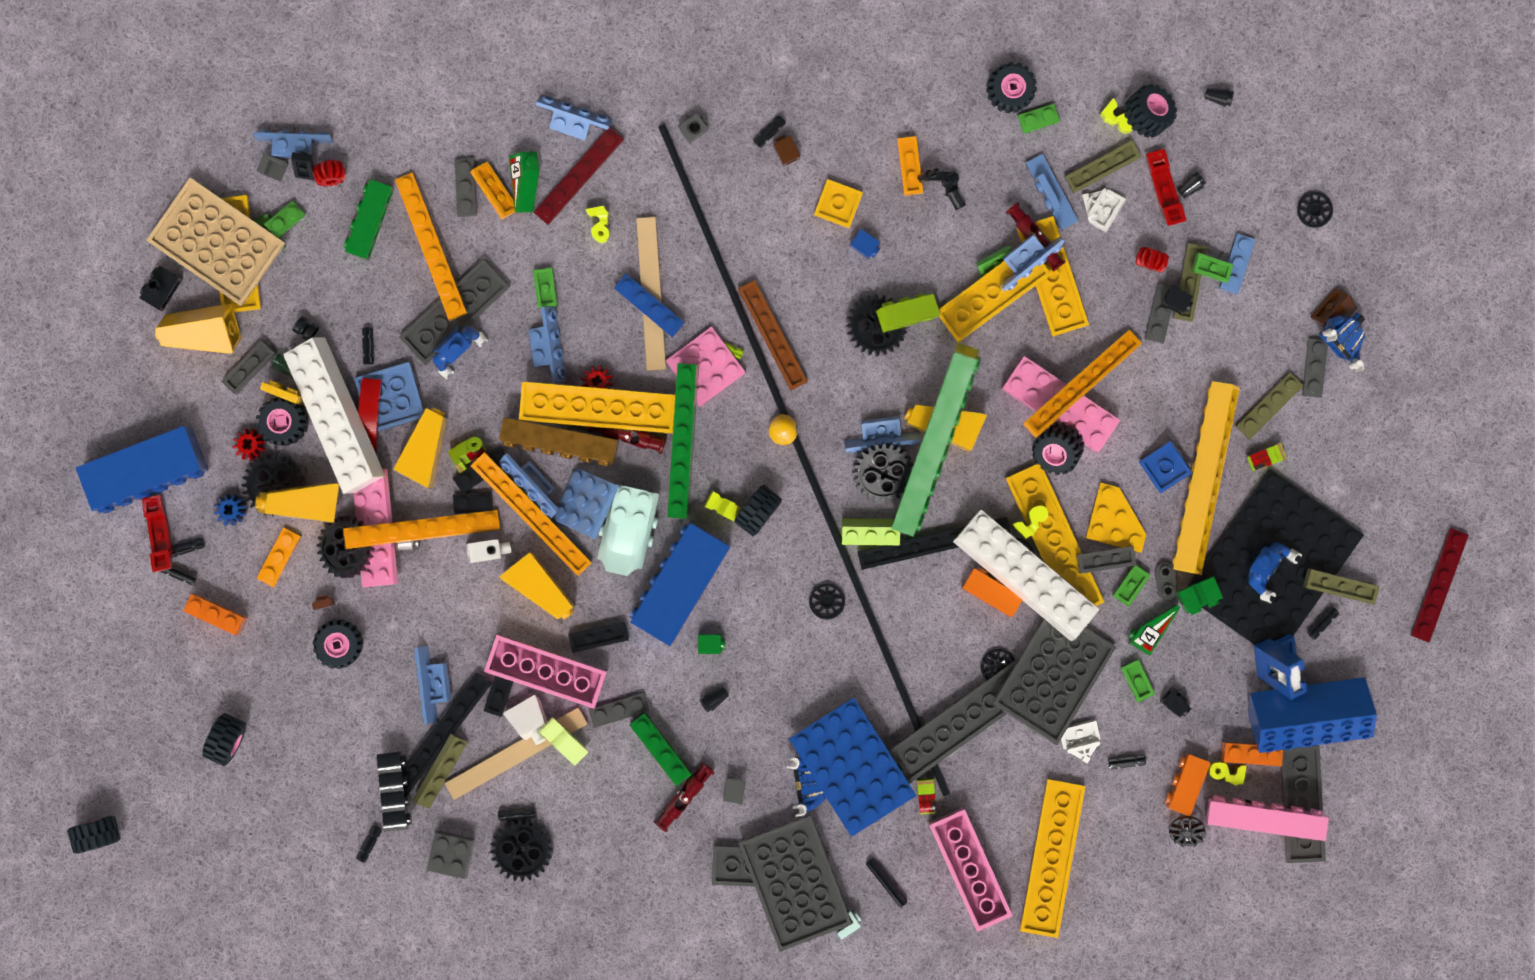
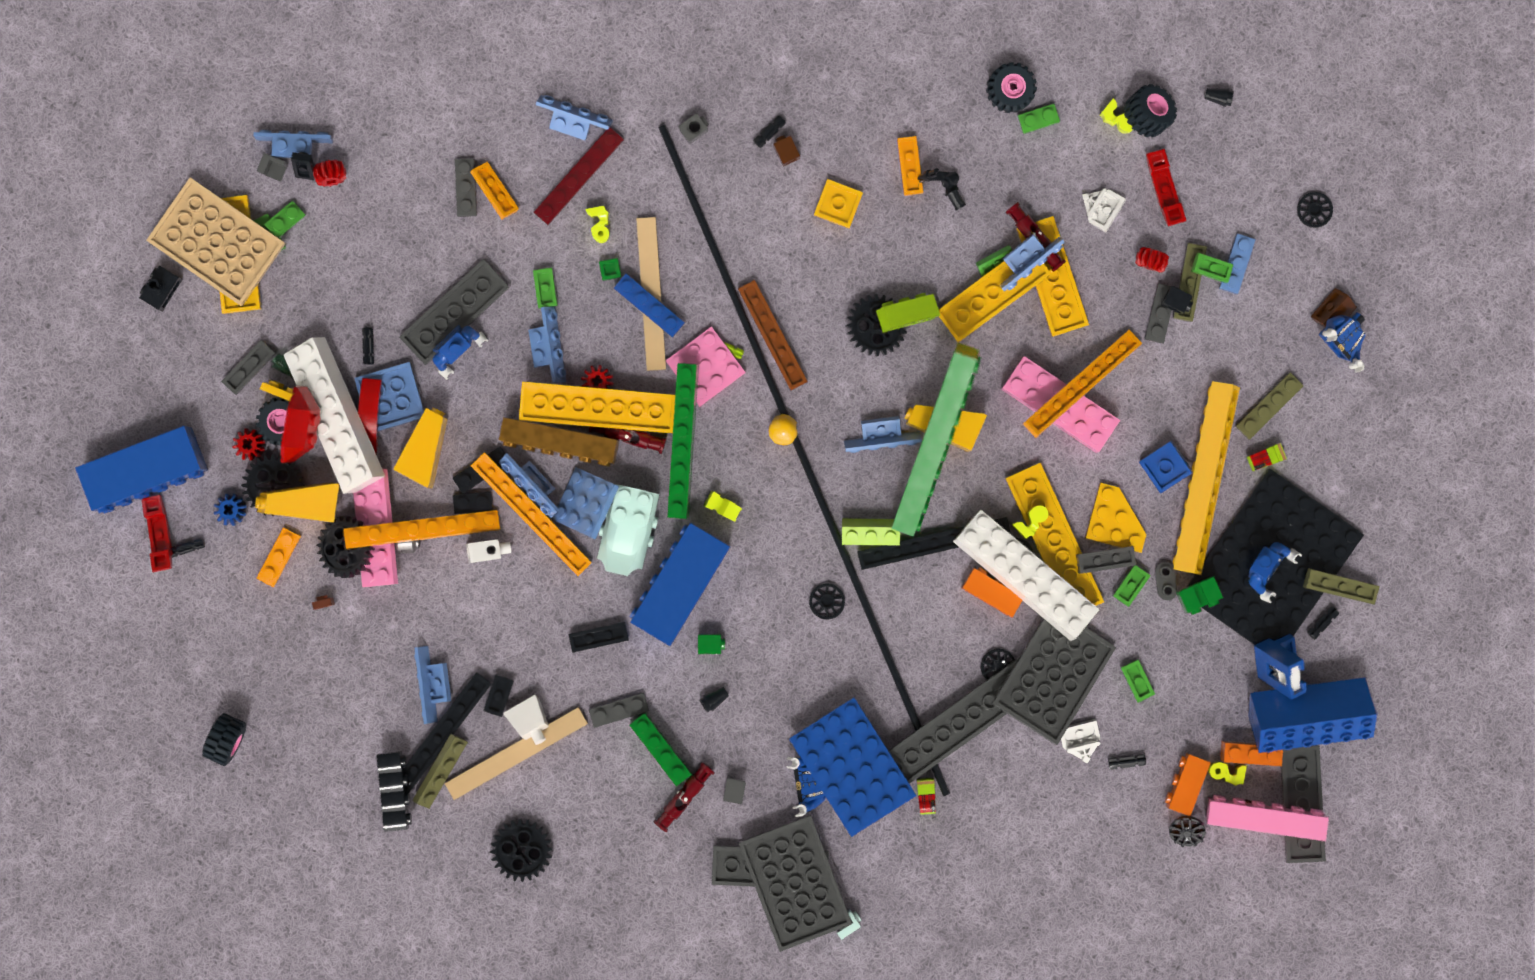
(93, 834): black wheel -> none
(181, 575): black axle -> none
(200, 329): yellow slope -> none
(215, 614): orange brick -> none
(300, 425): none -> red wedge
(305, 328): black wheel -> none
(337, 644): black wheel -> none
(368, 220): green brick -> none
(368, 844): black axle -> none
(431, 246): light orange plate -> none
(450, 854): dark grey brick -> none
(466, 452): lime leg -> none
(519, 813): black axle -> none
(524, 179): green slope -> none
(537, 584): yellow slope -> none
(546, 671): bright pink brick -> none
(564, 741): yellowish green piece -> none
(610, 269): none -> green plate
(758, 510): black wheel -> none
(865, 244): blue brick -> none
(874, 486): black gear -> none
(886, 882): black axle -> none
(970, 869): bright pink brick -> none
(1052, 858): yellow plate -> none
(1053, 195): medium blue bracket -> none
(1058, 448): black wheel -> none
(1102, 167): olive plate -> none
(1149, 633): slope -> none
(1176, 703): black brick -> none
(1192, 185): black cone -> none
(1314, 368): dark grey plate -> none
(1439, 585): dark red plate -> none

